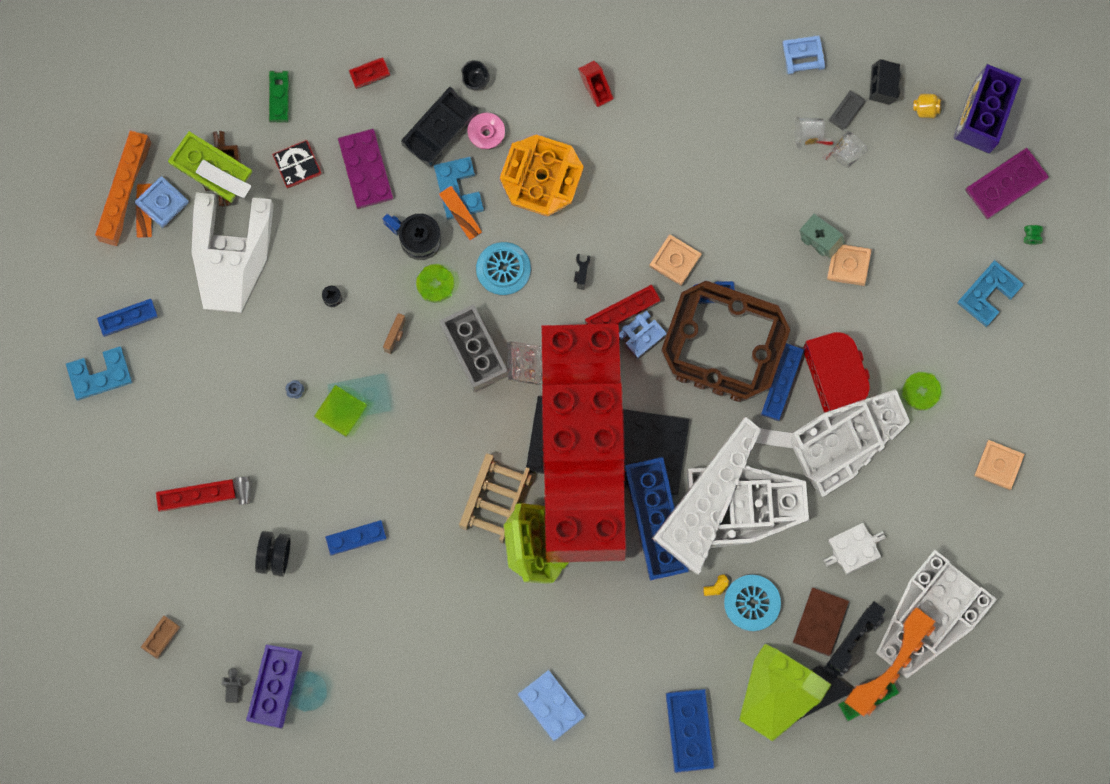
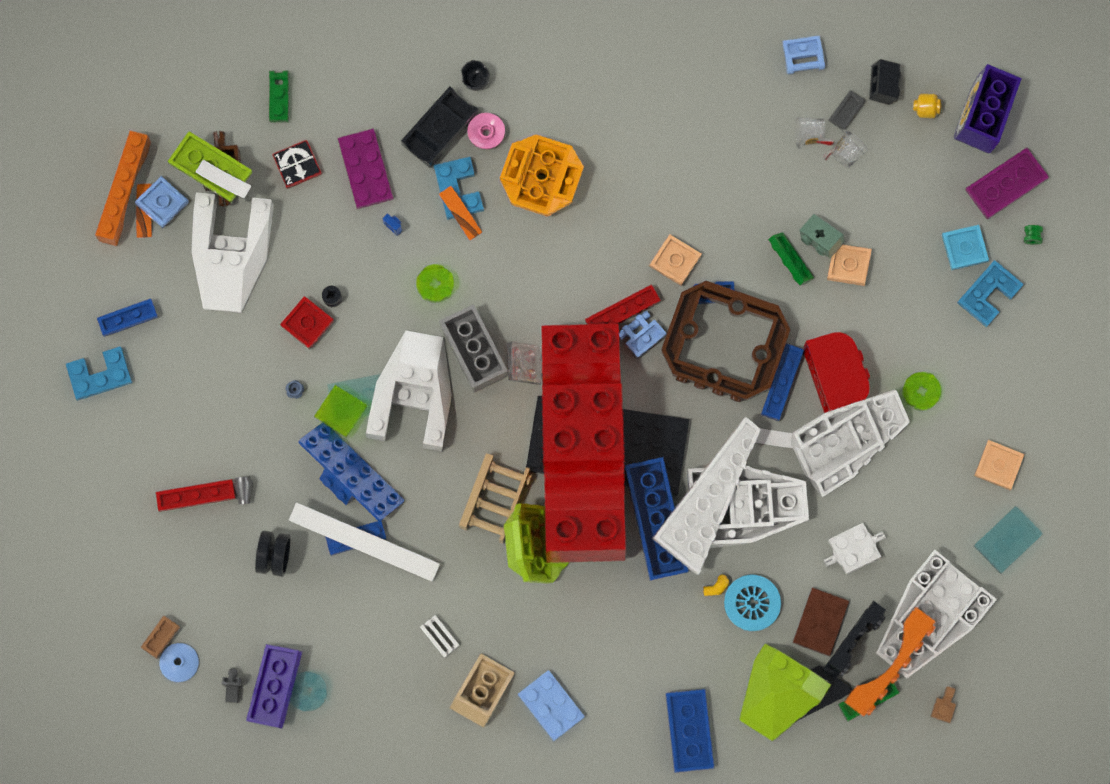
(188, 665): none -> light blue dish
(306, 322): none -> red plate
(349, 474): none -> blue bracket
(364, 541): none -> white tile
(369, 73): red plate -> none
(395, 333): medium nougat plate -> none
(414, 246): black wheel -> none
(414, 379): none -> white wedge
(429, 623): none -> white tile
(482, 690): none -> tan slope
(506, 287): medium azure piece -> none
(580, 276): black plate -> none
(595, 83): red slope -> none
(790, 258): none -> green plate
(943, 708): none -> medium nougat plate
(965, 247): none -> medium azure plate
(1008, 540): none -> clear light blue tile

